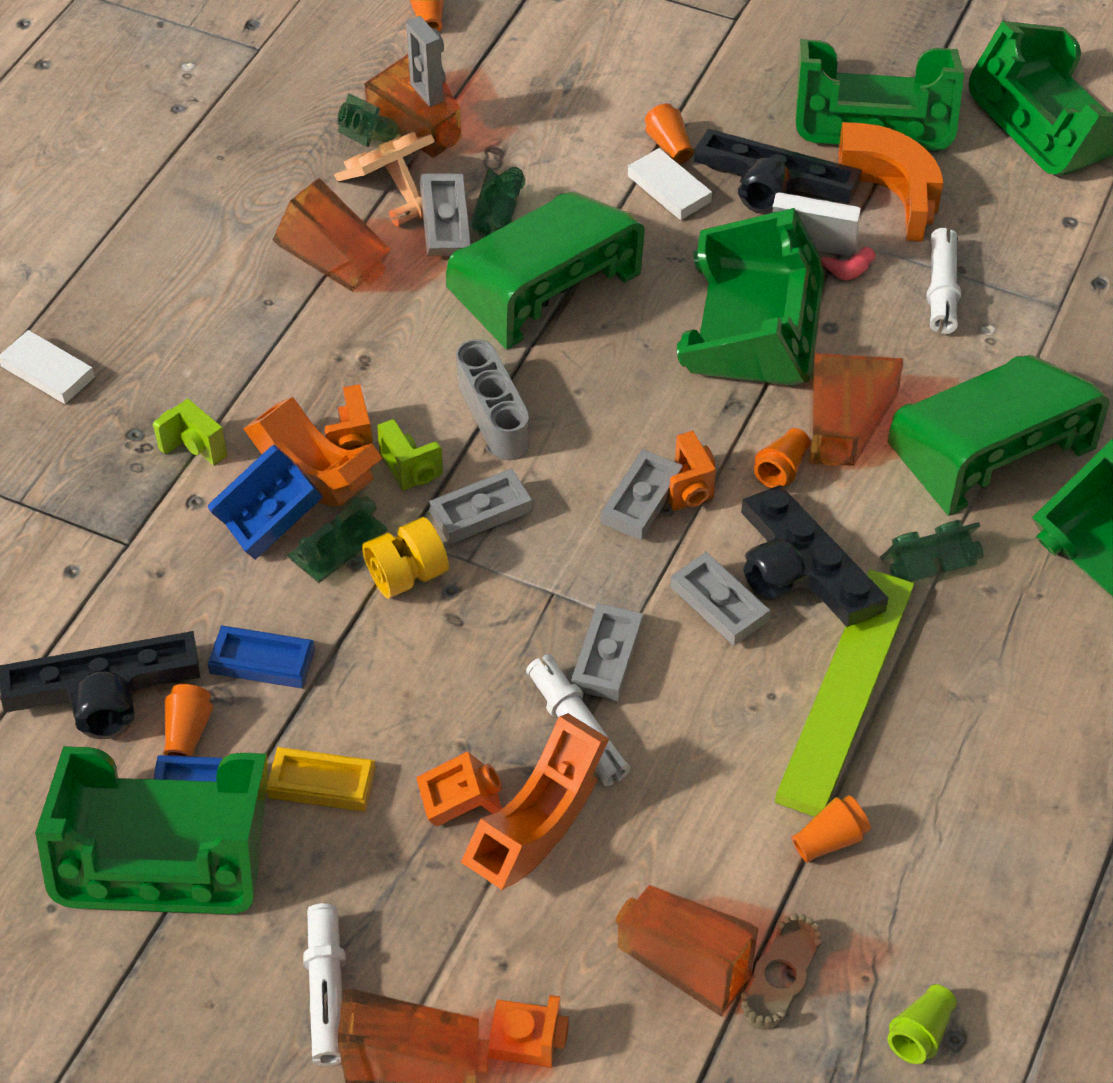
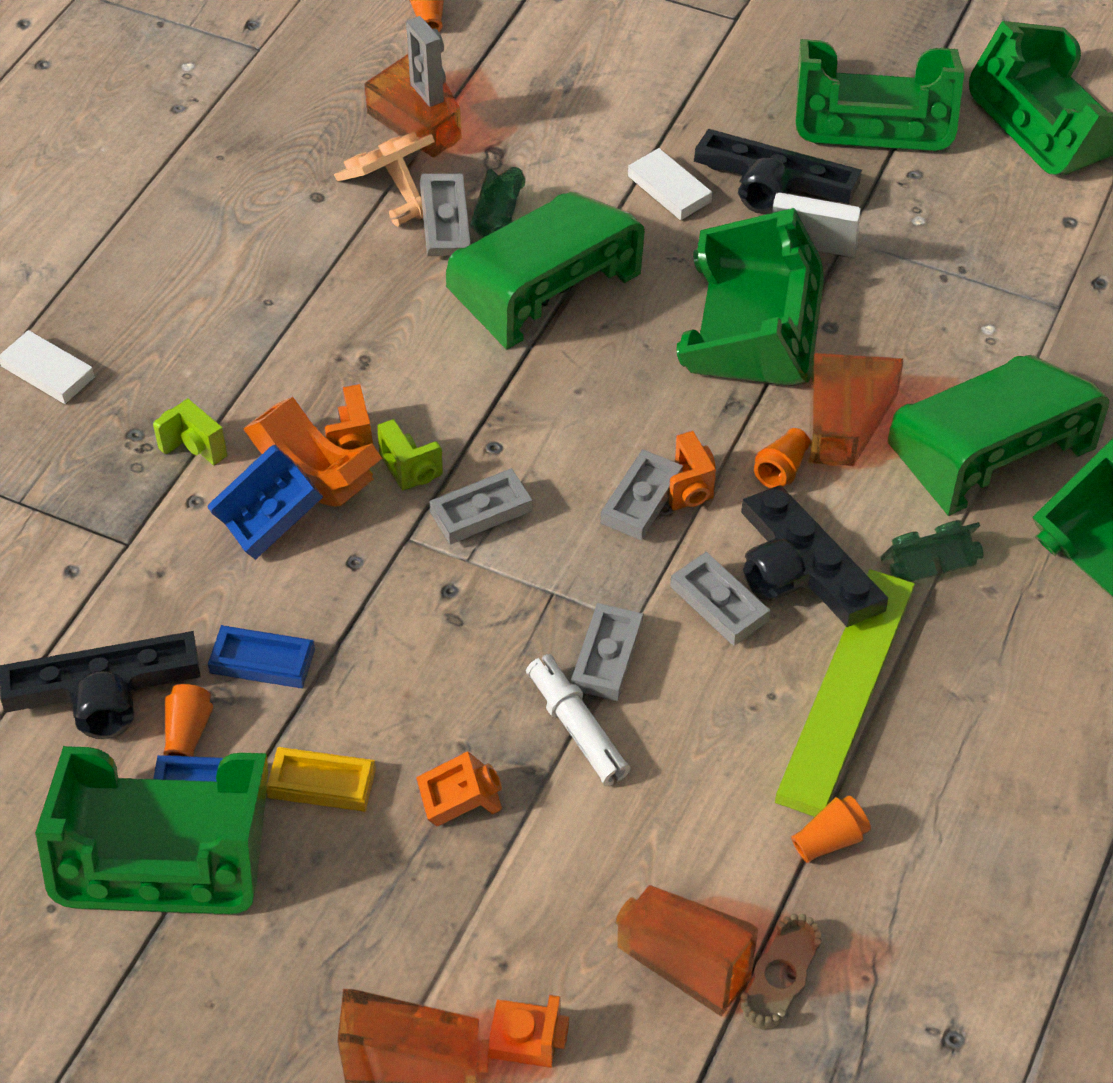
(324, 961): white pin -> none
(331, 237): clear orange slope -> none
(338, 540): clear green hinge -> none
(362, 123): clear green hinge -> none
(402, 558): yellow wheel -> none
(493, 399): light grey beam -> none
(530, 826): orange arch -> none
(668, 130): orange cone -> none
(850, 268): coral animal -> none
(898, 165): orange arch -> none
(921, 1026): lime cone -> none
(944, 291): white pin -> none

